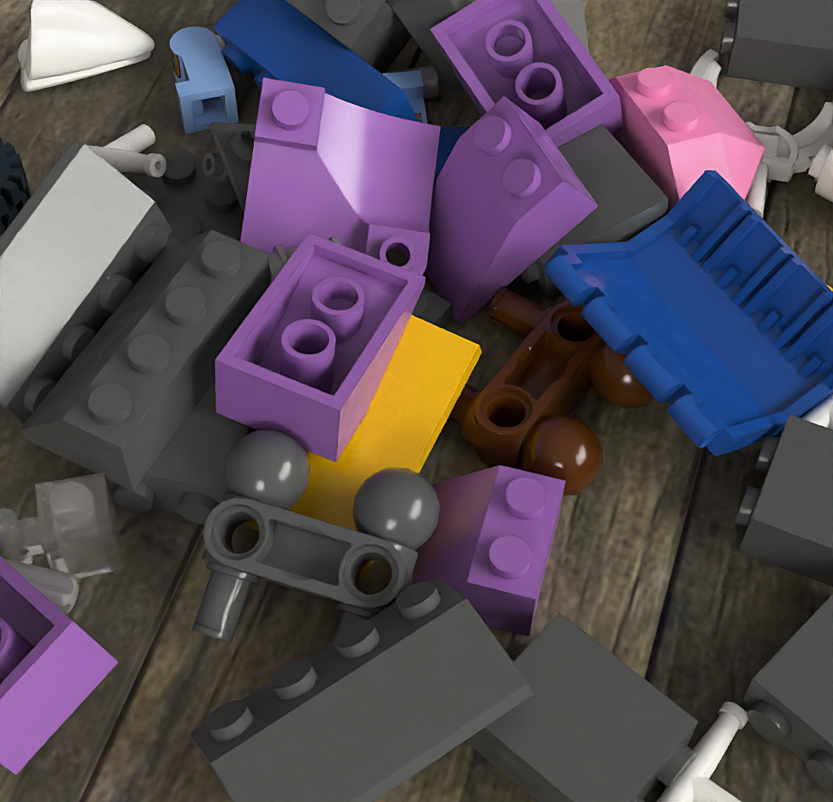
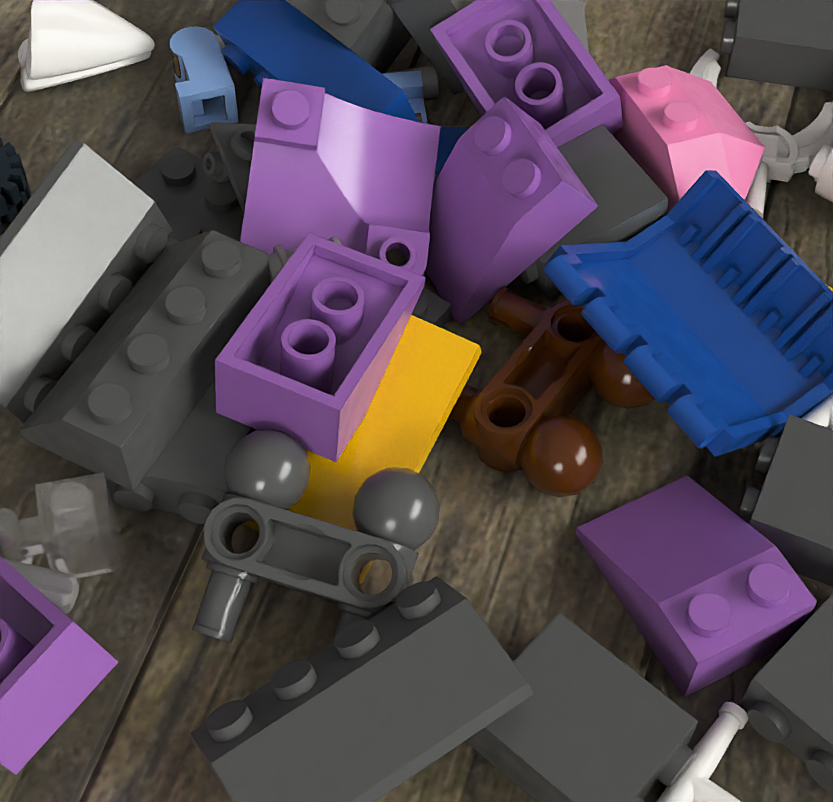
(125, 156): white piece -> none
(494, 542): medium lavender slope -> none
(697, 582): none -> medium lavender slope

